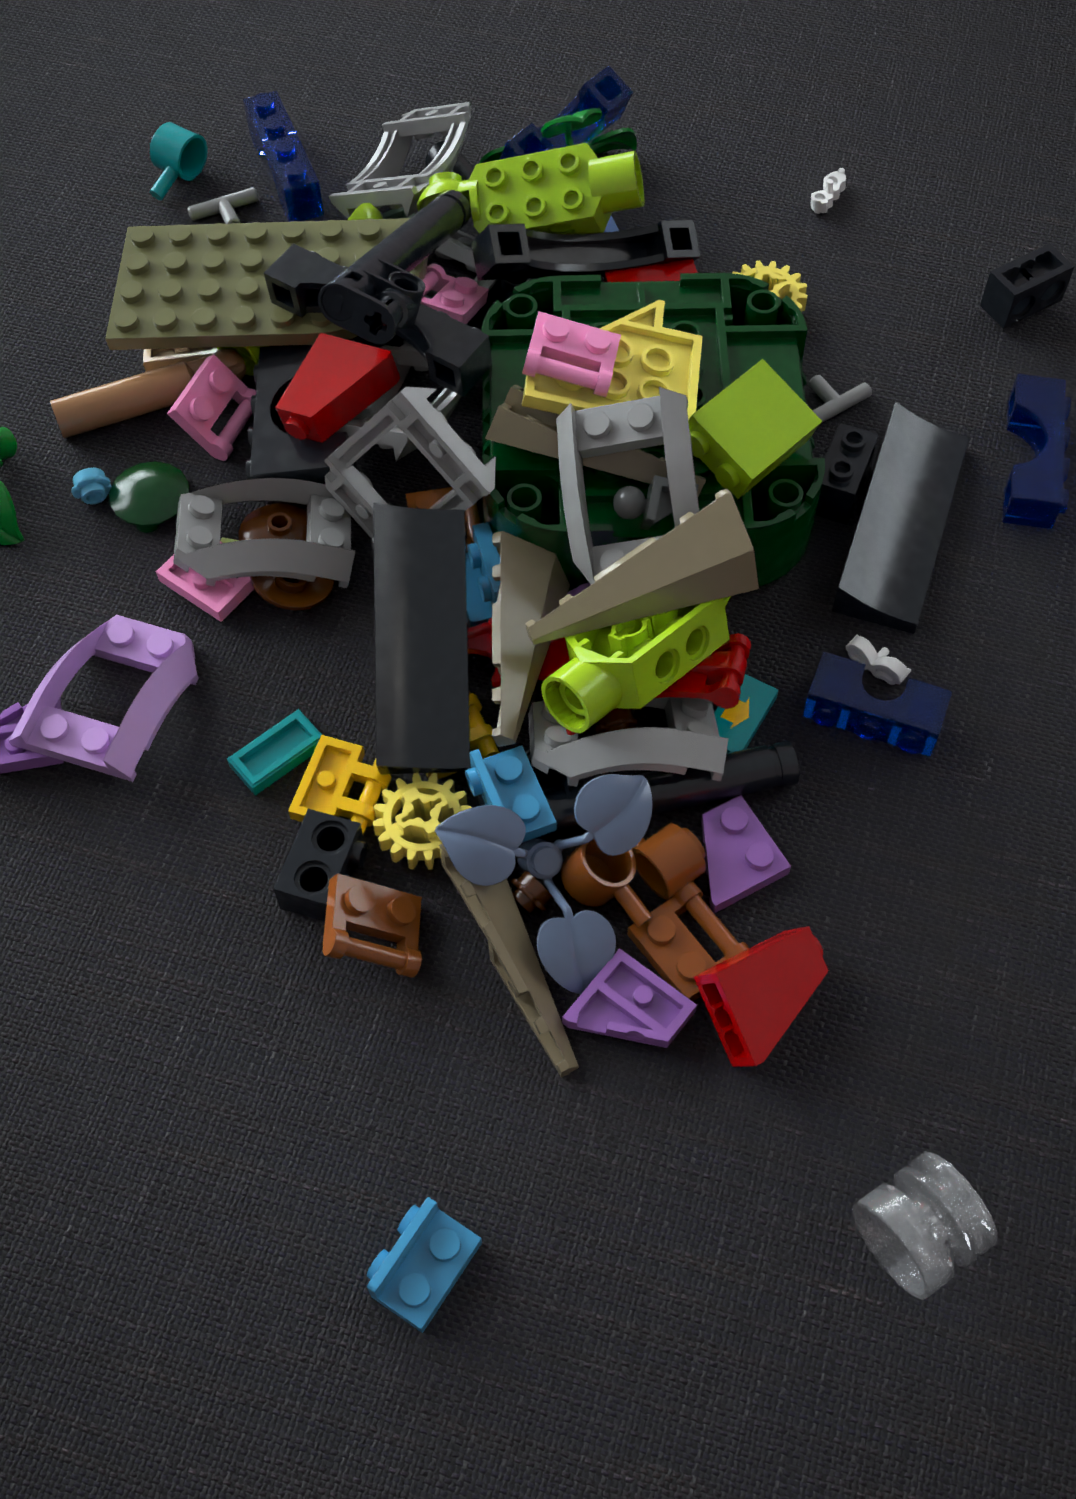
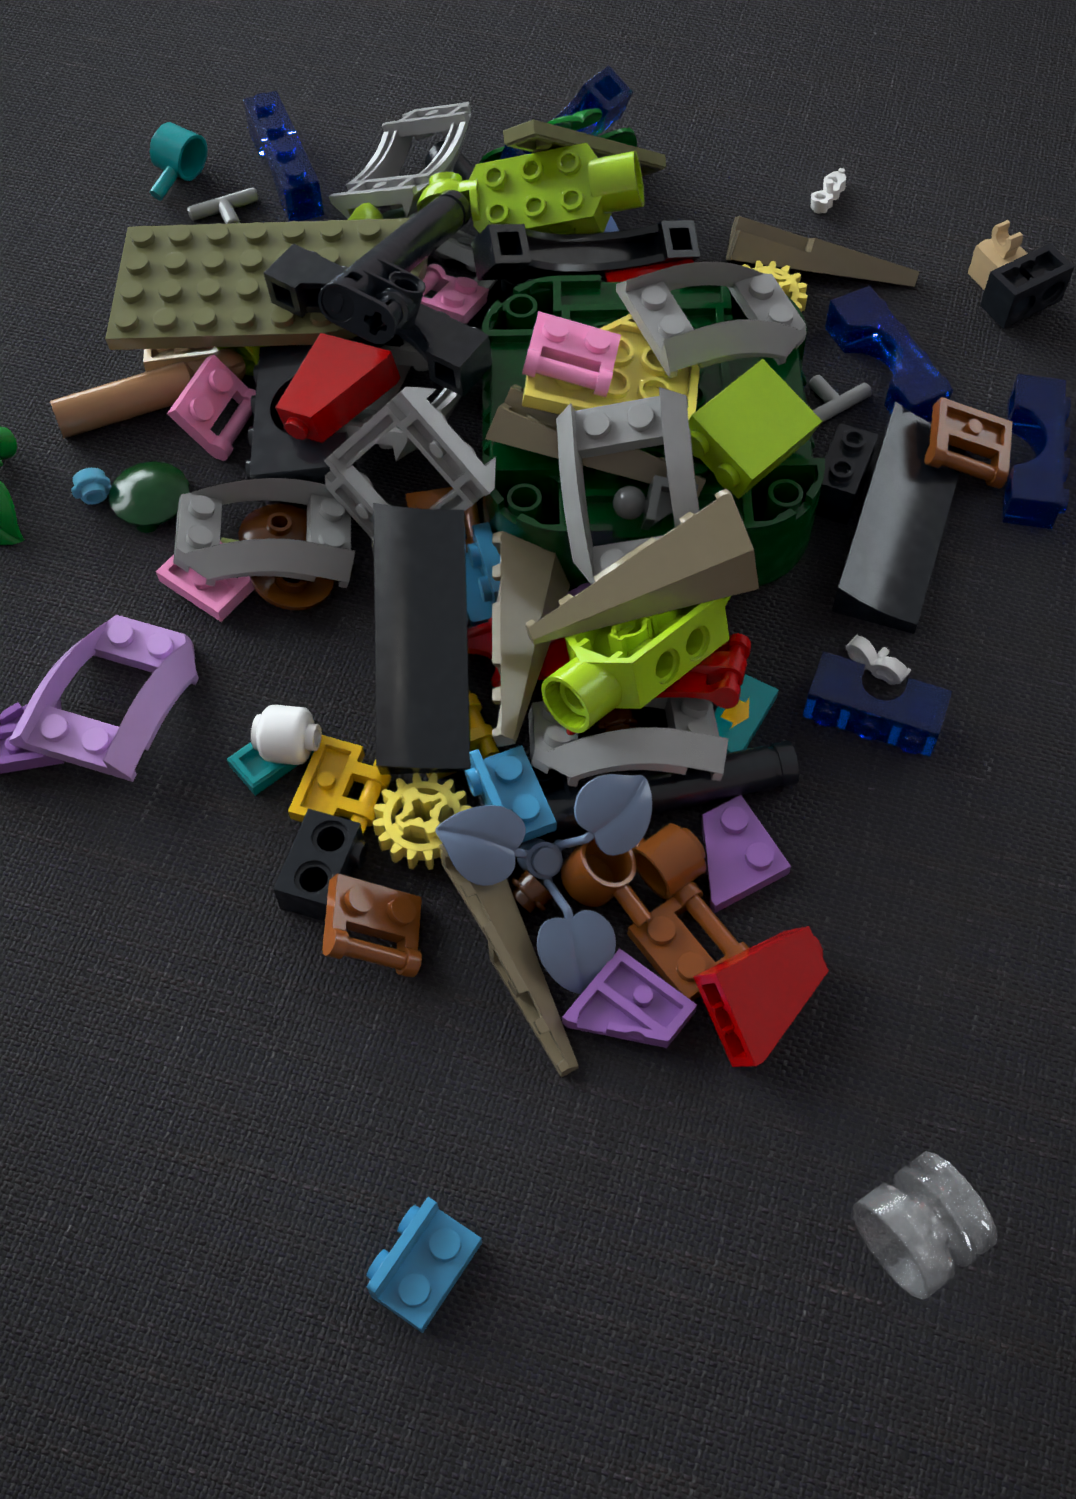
(285, 734): none -> white head
(542, 136): none -> olive tile
(757, 241): none -> dark tan wedge
(769, 331): none -> light grey wedge
(866, 326): none -> clear blue arch
(974, 432): none -> dark orange plate
(995, 253): none -> tan brick

